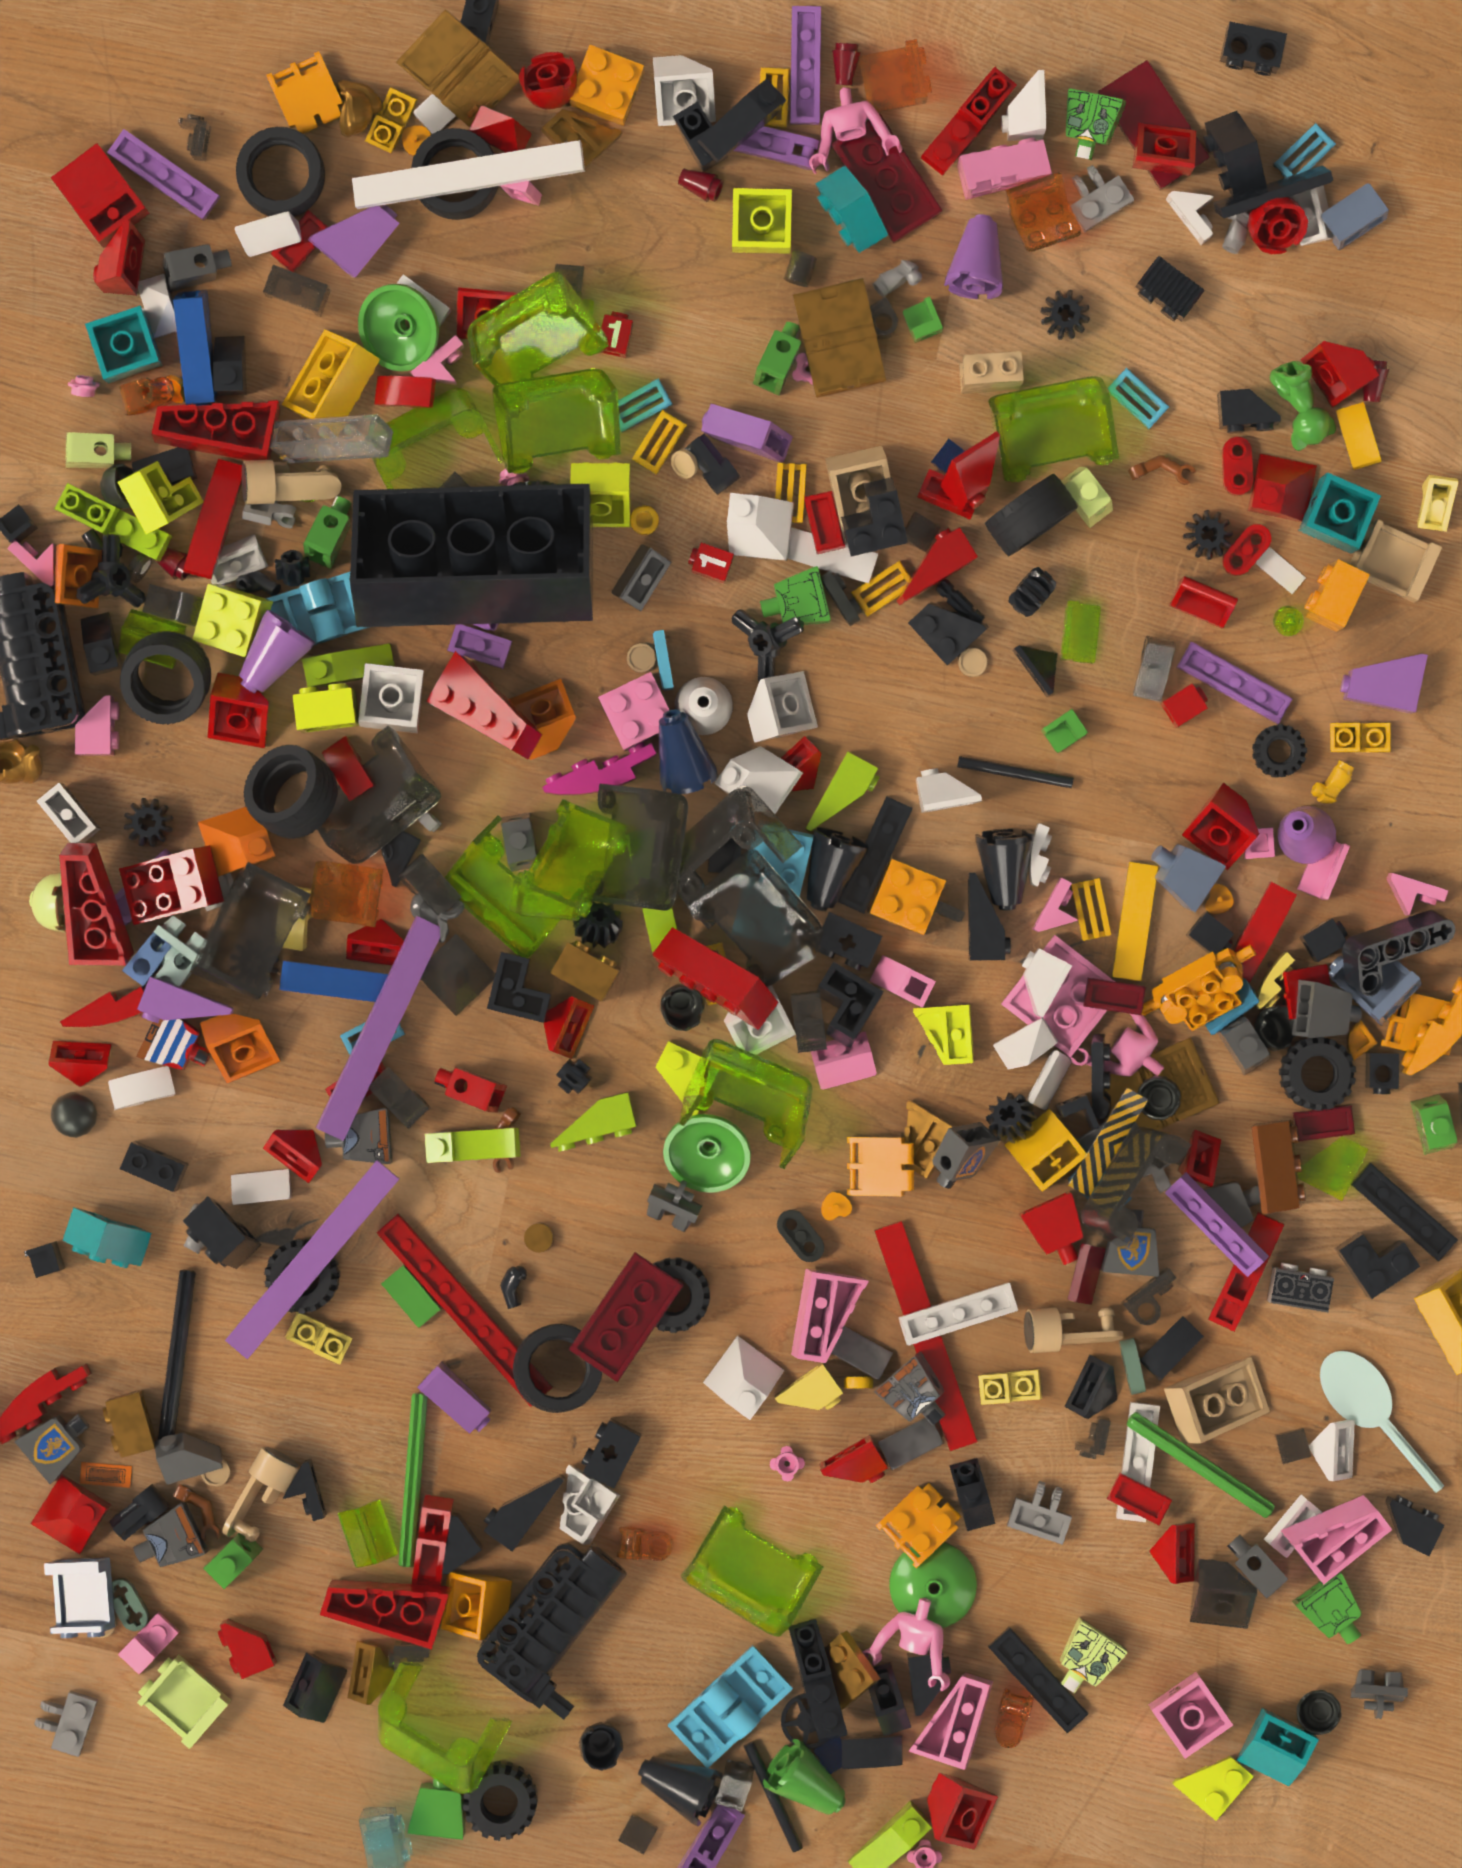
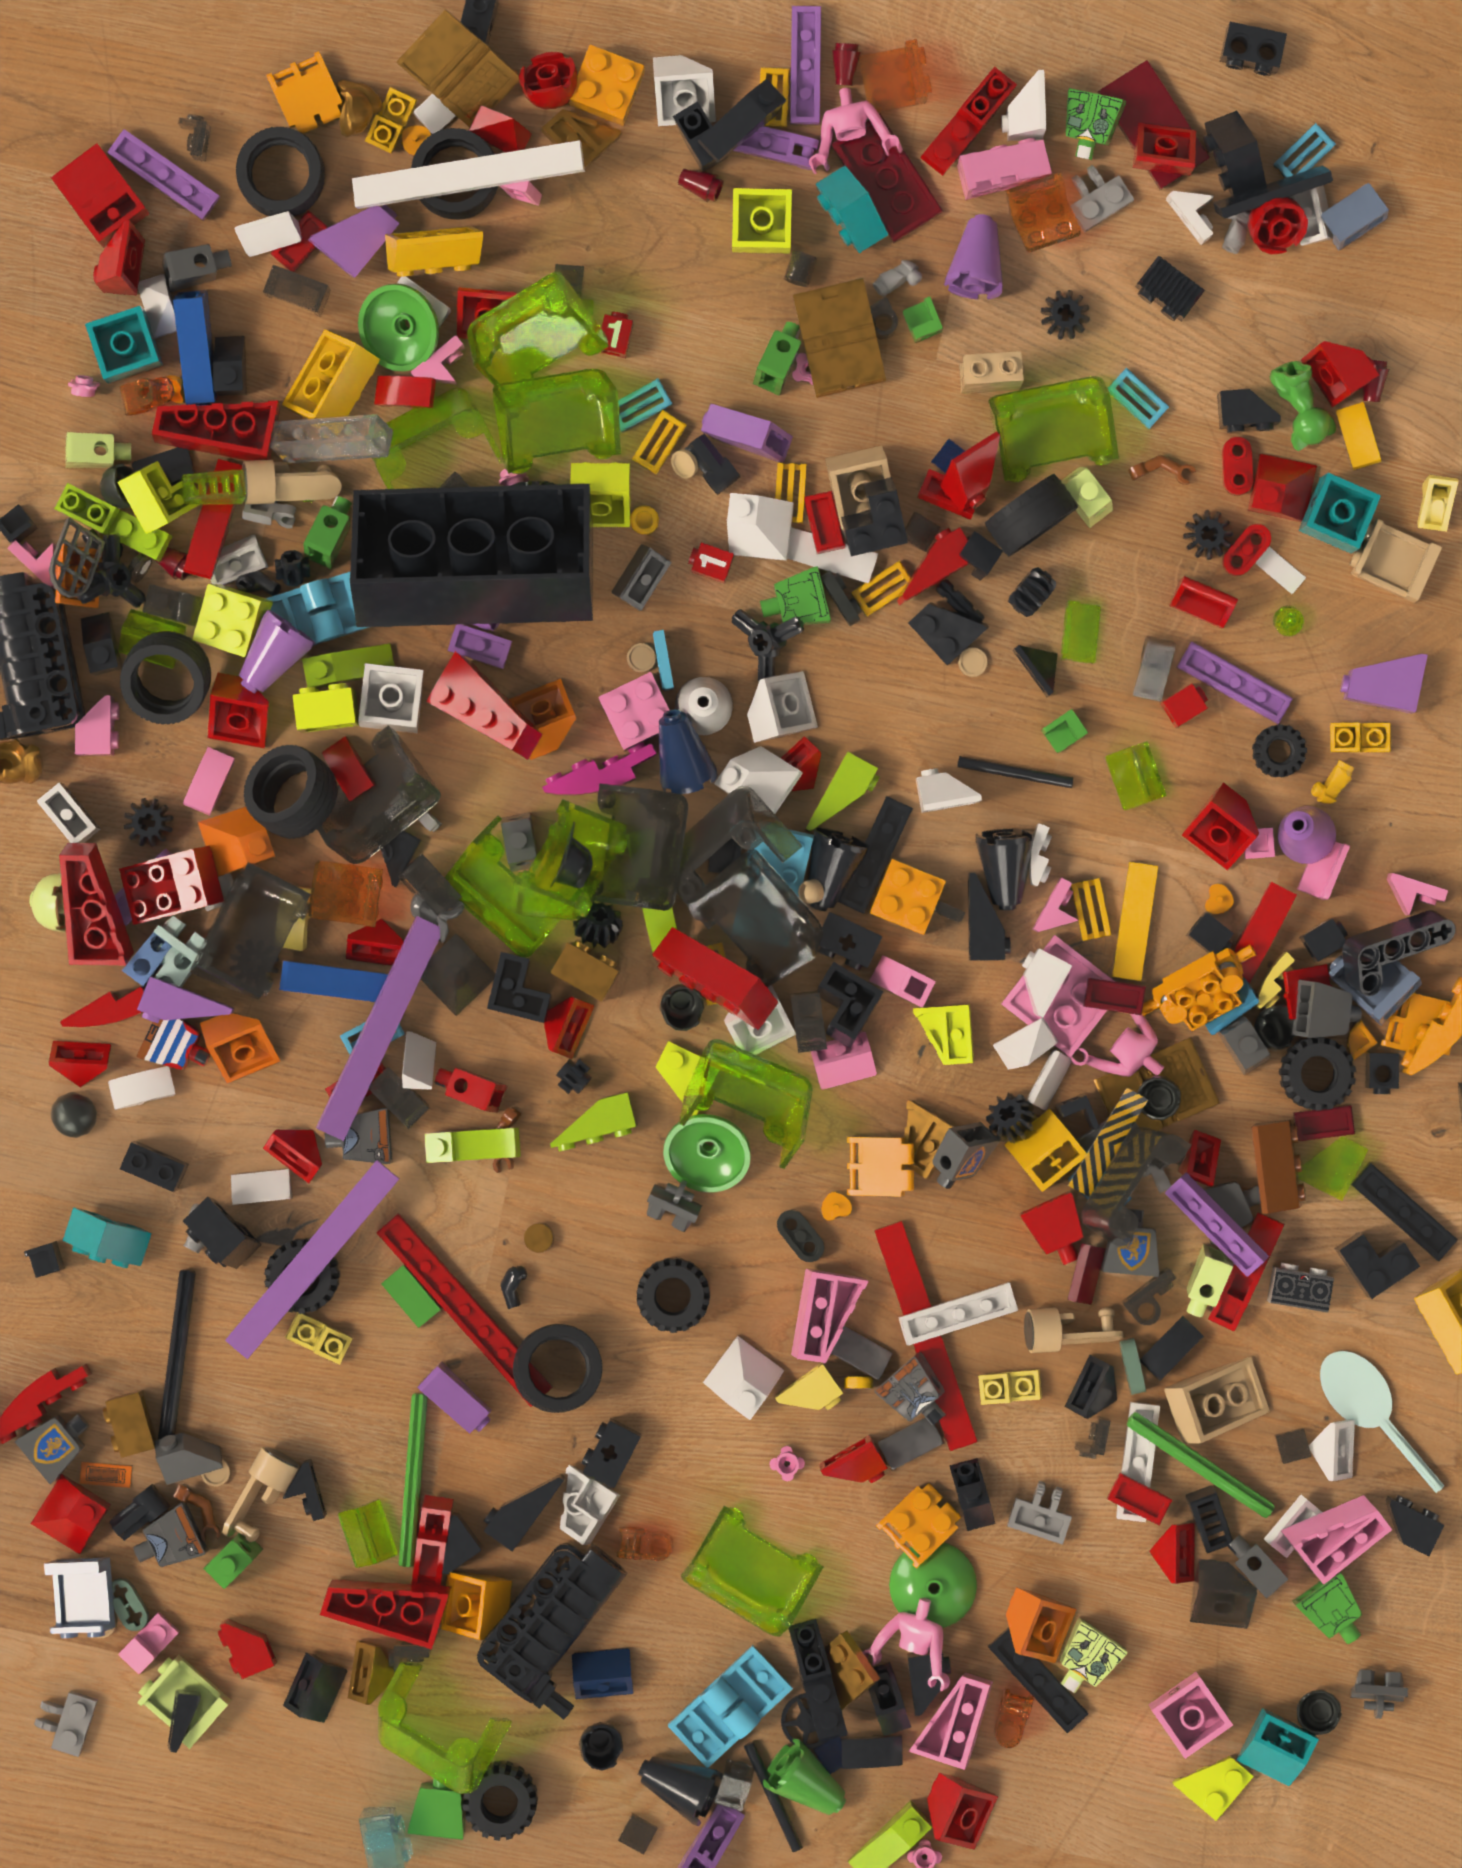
(84, 555): none -> dark grey window
(183, 1711): none -> black slope
(208, 781): none -> bright pink slope
(224, 477): none -> clear neon green slope
(418, 1062): none -> white slope
(433, 250): none -> yellow slope
(575, 863): none -> black piece
(602, 1673): none -> dark blue panel
(626, 1316): dark red tile -> none
(811, 891): none -> tan hinge
(980, 554): none -> black panel
(1038, 1624): none -> orange slope
(1100, 1078): black hinge -> none
(1135, 776): none -> clear neon green panel
(1186, 874): sand blue torso -> none
(1196, 1504): none -> black slope
(1212, 1269): none -> yellowish green torso
(1336, 595): light orange brick -> none
(1434, 1124): bright green torso -> none

